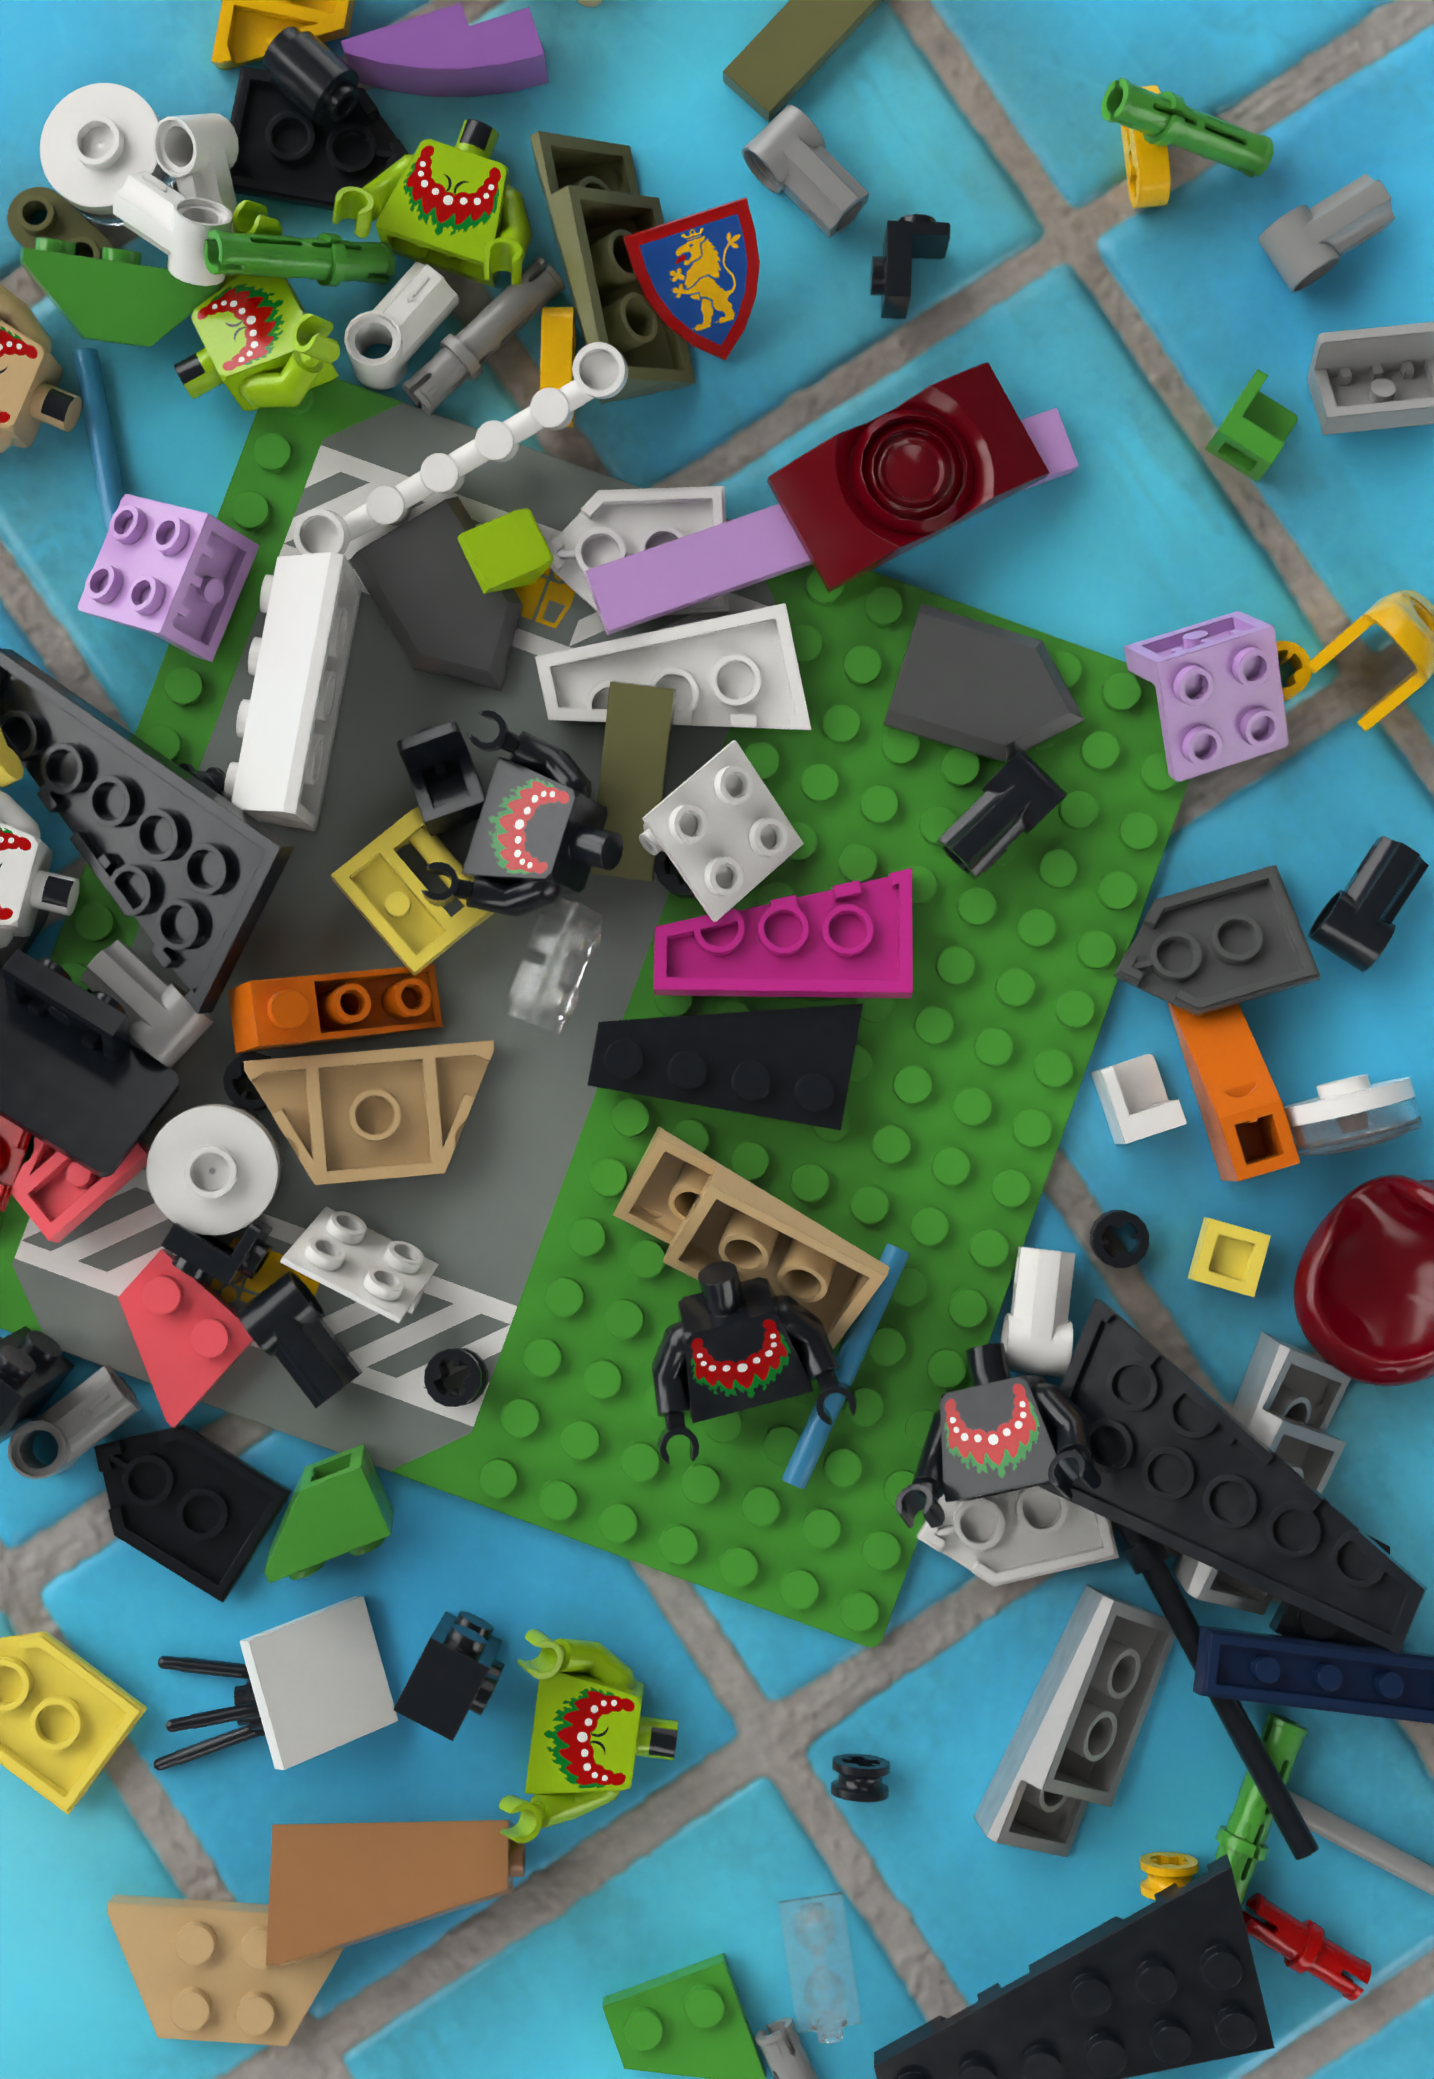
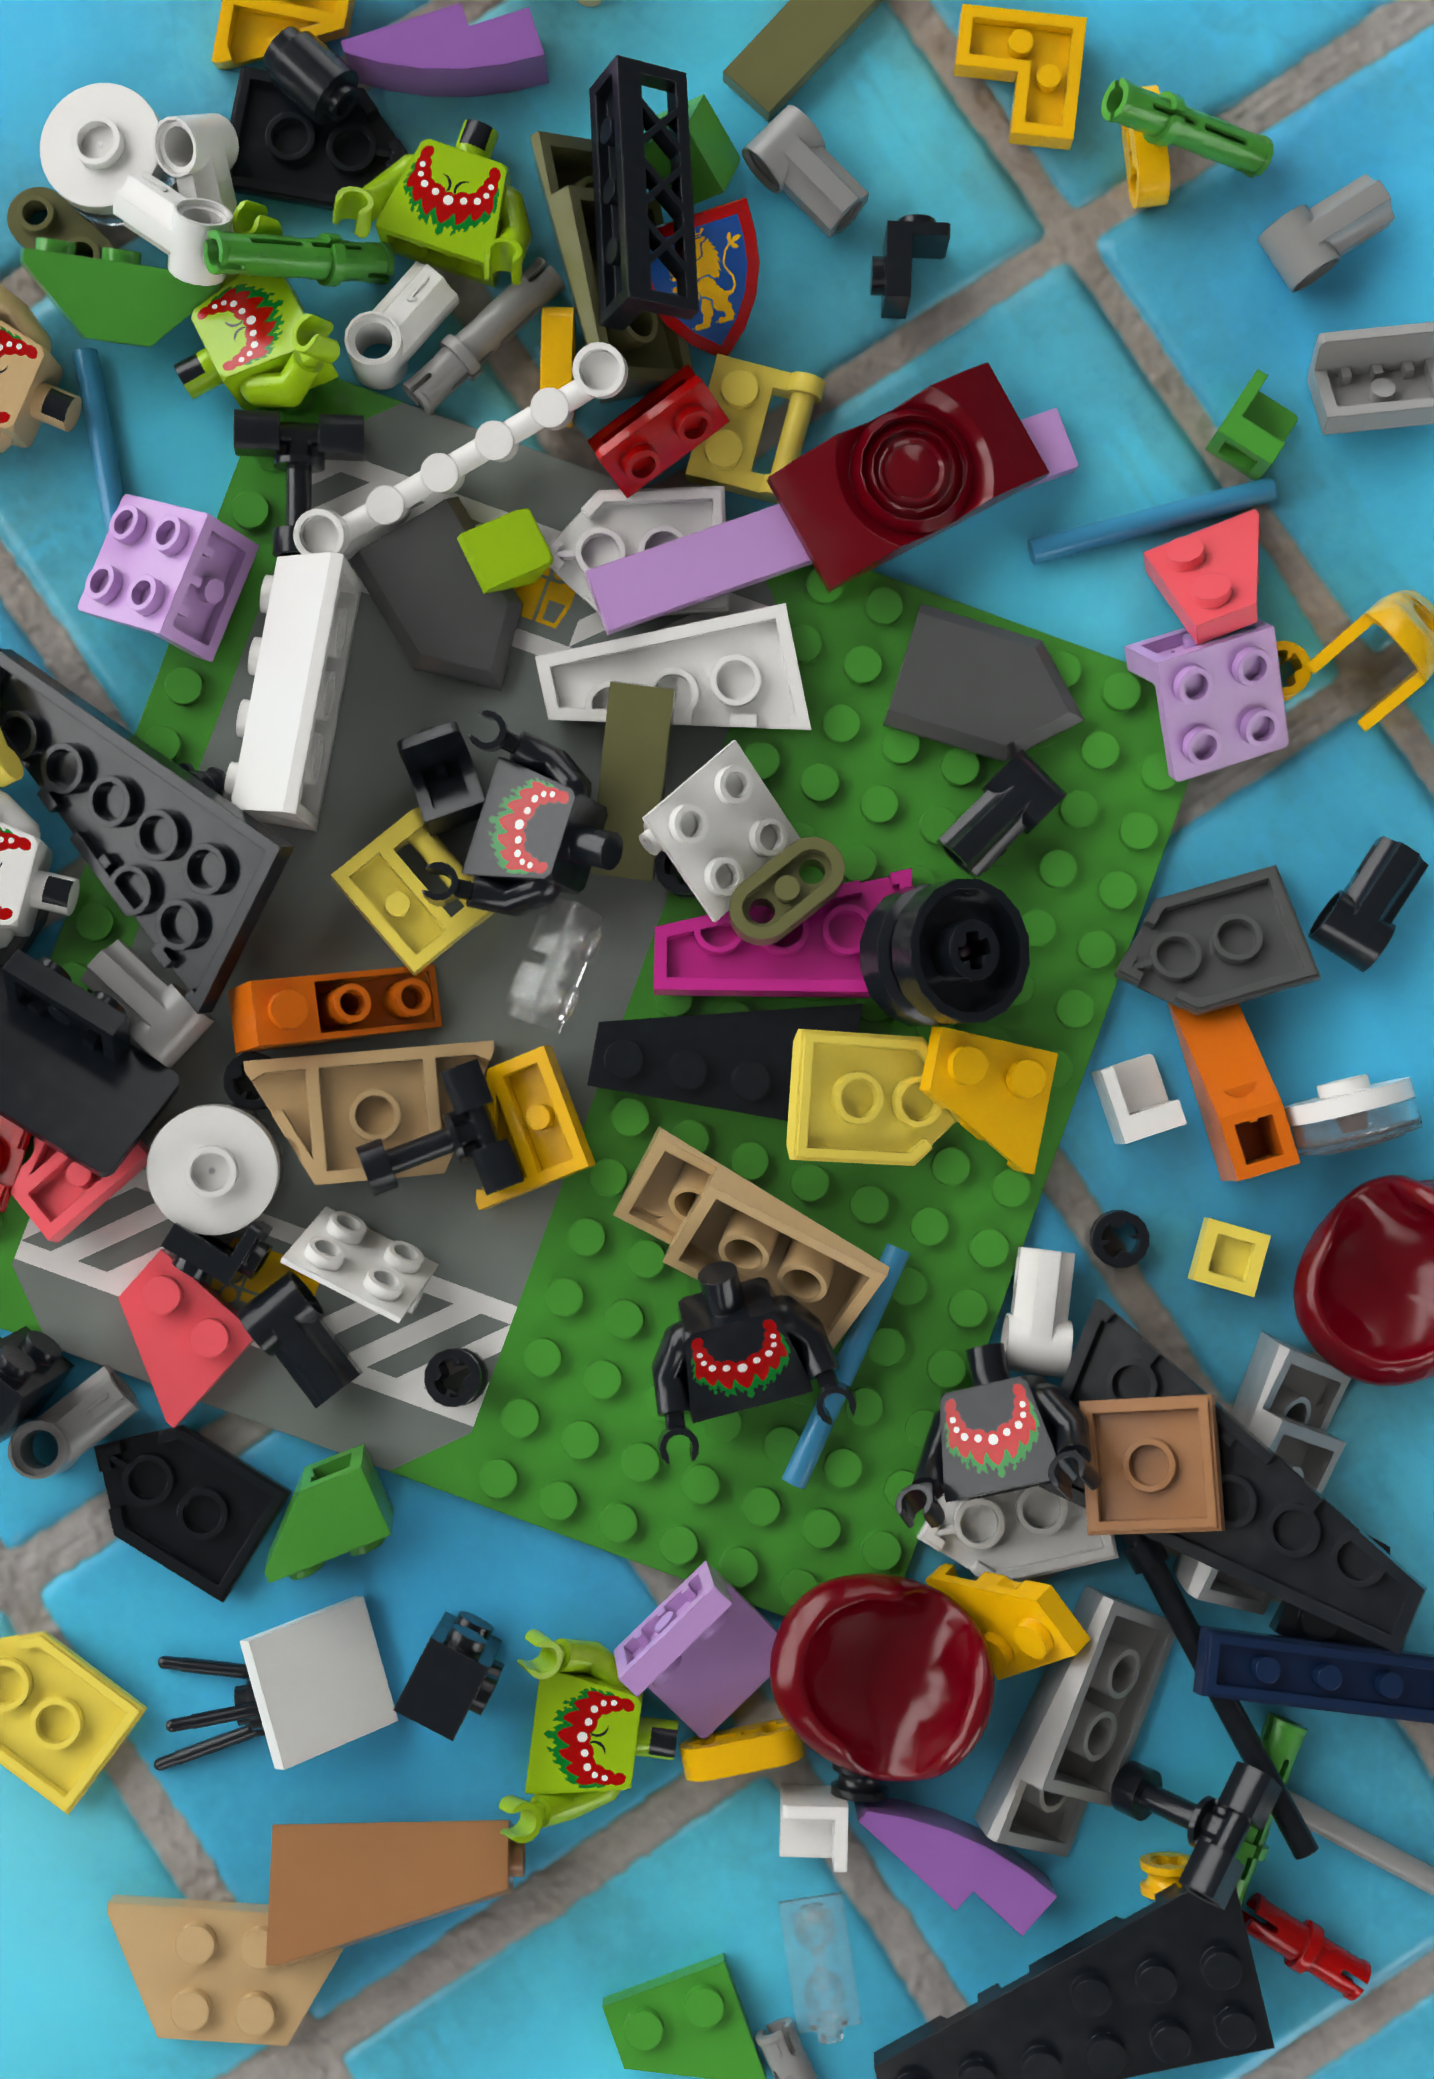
(299, 452): none -> black bar
(467, 1132): none -> black bar
(539, 1121): none -> yellow wing
(622, 198): none -> black fence
(658, 431): none -> red bracket
(699, 1651): none -> lavender bracket
(711, 151): none -> bright green panel
(740, 1751): none -> yellow beam
(745, 397): none -> light yellow plate
(784, 892): none -> olive plate
(813, 1824): none -> white panel
(861, 1099): none -> light yellow tile
(883, 1676): none -> dark red piece
(945, 953): none -> black wheel
(959, 1860): none -> medium lavender slope
(992, 1089): none -> yellow wing
(1020, 1620): none -> yellow wing
(1038, 55): none -> yellow plate
(1152, 520): none -> dark azure bar
(1154, 1465): none -> medium nougat tile
(1211, 576): none -> coral wing
(1213, 1824): none -> black bar

